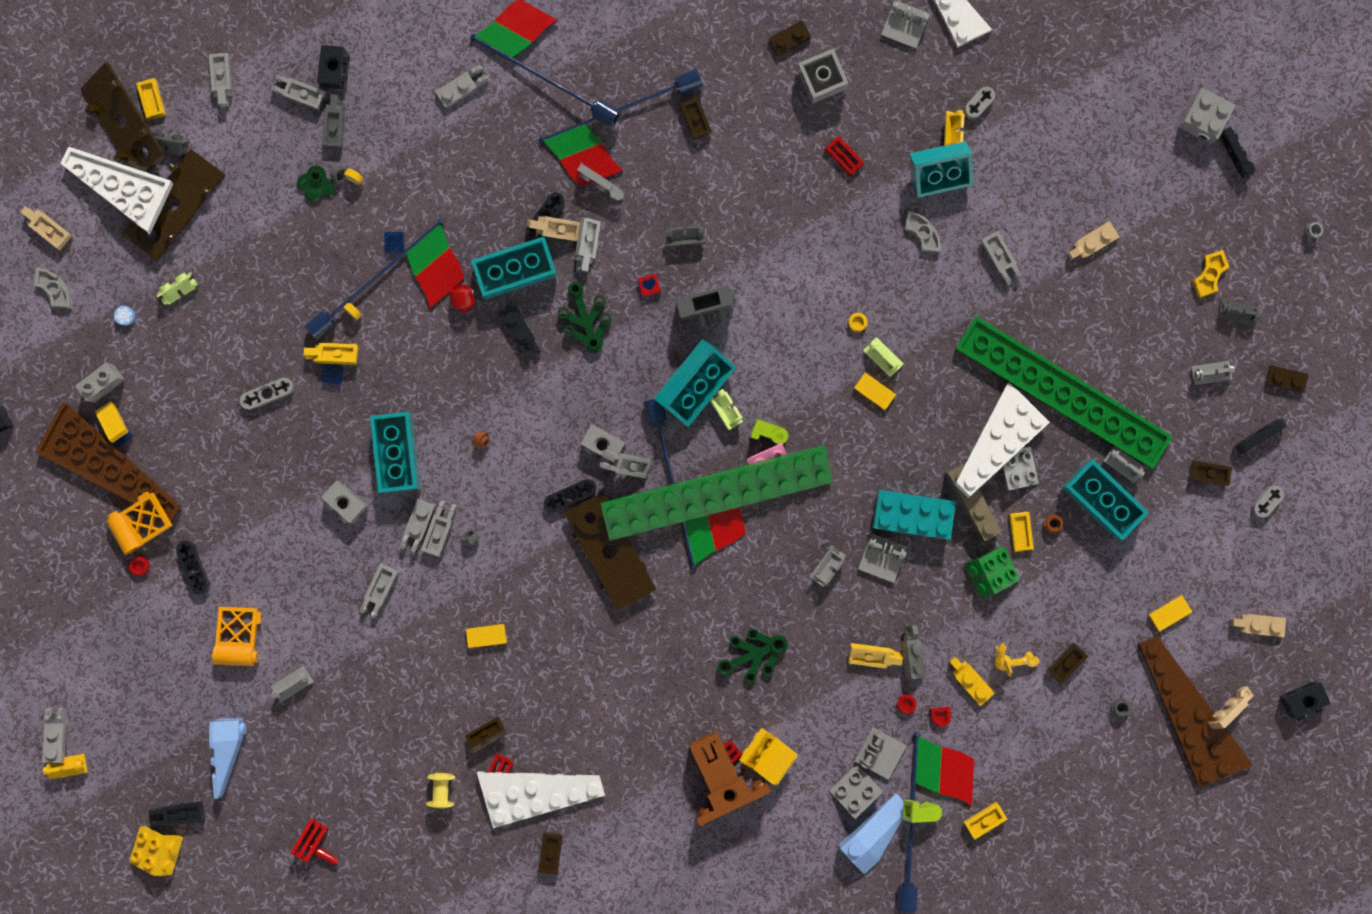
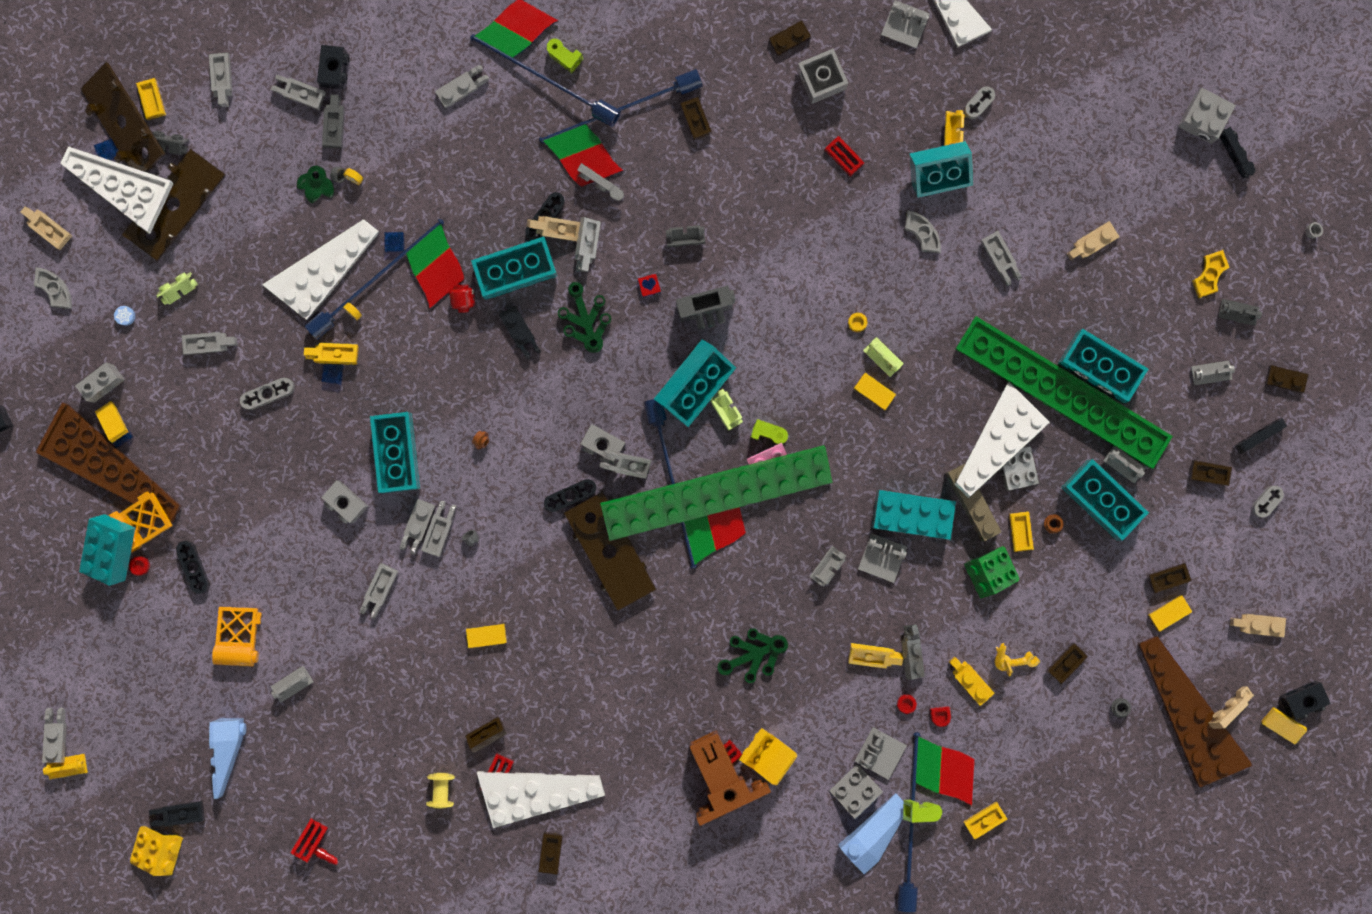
(106, 149): none -> clear blue tile
(107, 549): none -> teal brick
(206, 343): none -> light grey hinge
(316, 275): none -> white wing
(563, 56): none -> lime leg
(1103, 366): none -> teal brick
(1169, 577): none -> dark brown plate
(1284, 725): none -> yellow tile

